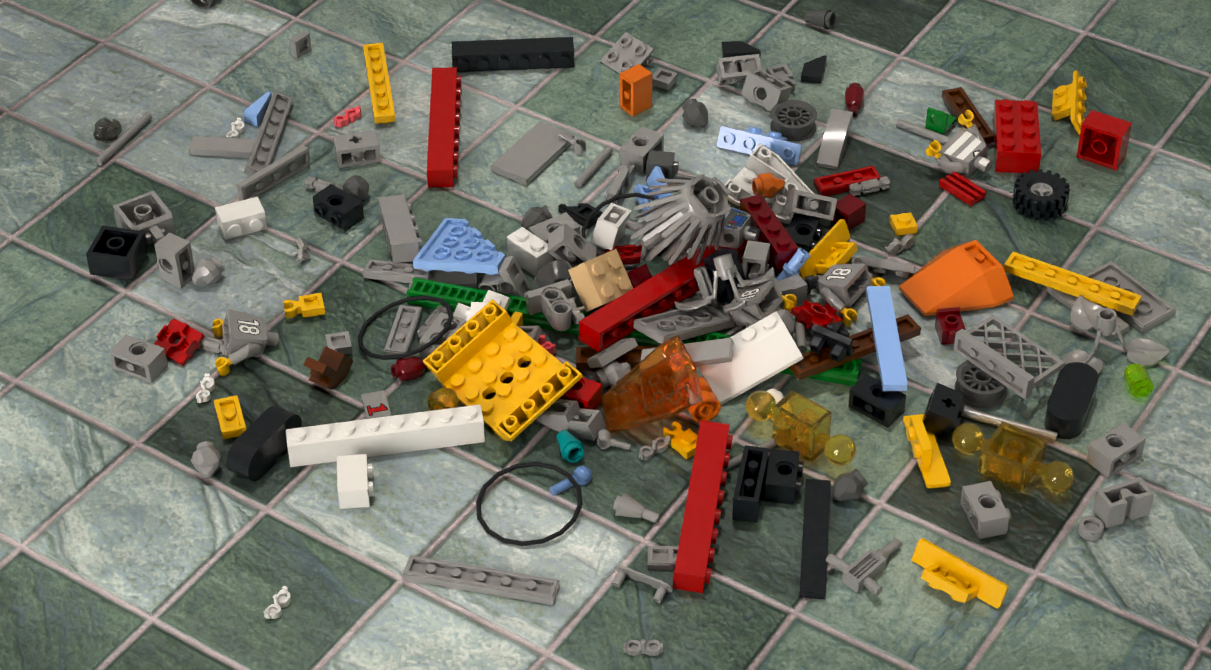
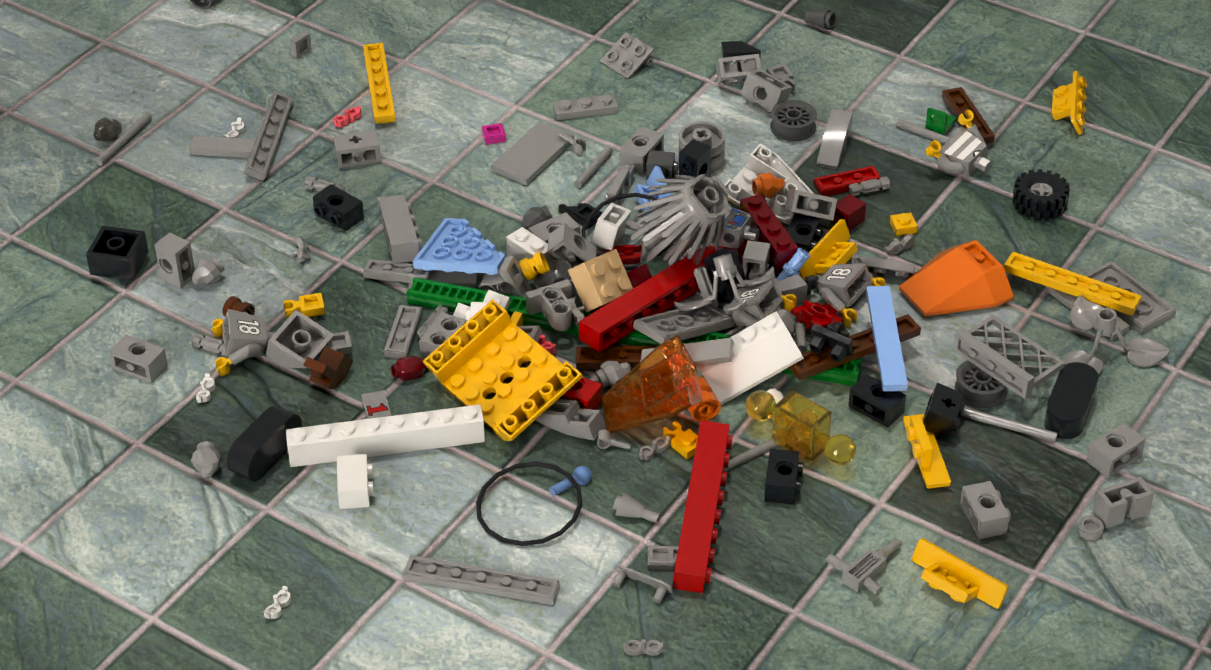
(145, 214): light grey hinge -> none
(185, 347): red piece -> none
(230, 416): yellow plate -> none
(236, 304): none -> reddish brown wheel
(241, 218): white brick -> none
(256, 111): light blue piece -> none
(274, 174): light grey tile -> none
(297, 340): none -> light grey slope
(357, 187): dark grey rock -> none
(400, 356): black piece -> none
(442, 399): clear yellow cone -> none
(444, 127): red brick -> none
(493, 133): none -> dark pink tile
(513, 54): black brick -> none
(534, 266): none -> yellow wheel
(570, 446): teal cone -> none
(585, 107): none -> light grey plate
(612, 352): light grey tile -> none
(636, 90): orange brick -> none
(664, 78): light grey plate -> none
(695, 113): dark grey rock -> none
(695, 159): none -> black brick
(709, 134): none -> light grey wheel
(748, 139): light blue bracket -> none
(750, 484): black brick -> none
(814, 70): black tile -> none
(815, 539): black tile -> none
(849, 486): dark grey rock -> none
(854, 98): dark red plant -> none
(947, 323): dark red brick -> none
(962, 188): red tile -> none
(1013, 456): clear yellow brick -> none
(1016, 136): red brick -> none
(1104, 140): red brick -> none
(1138, 380): clear neon green brick -> none

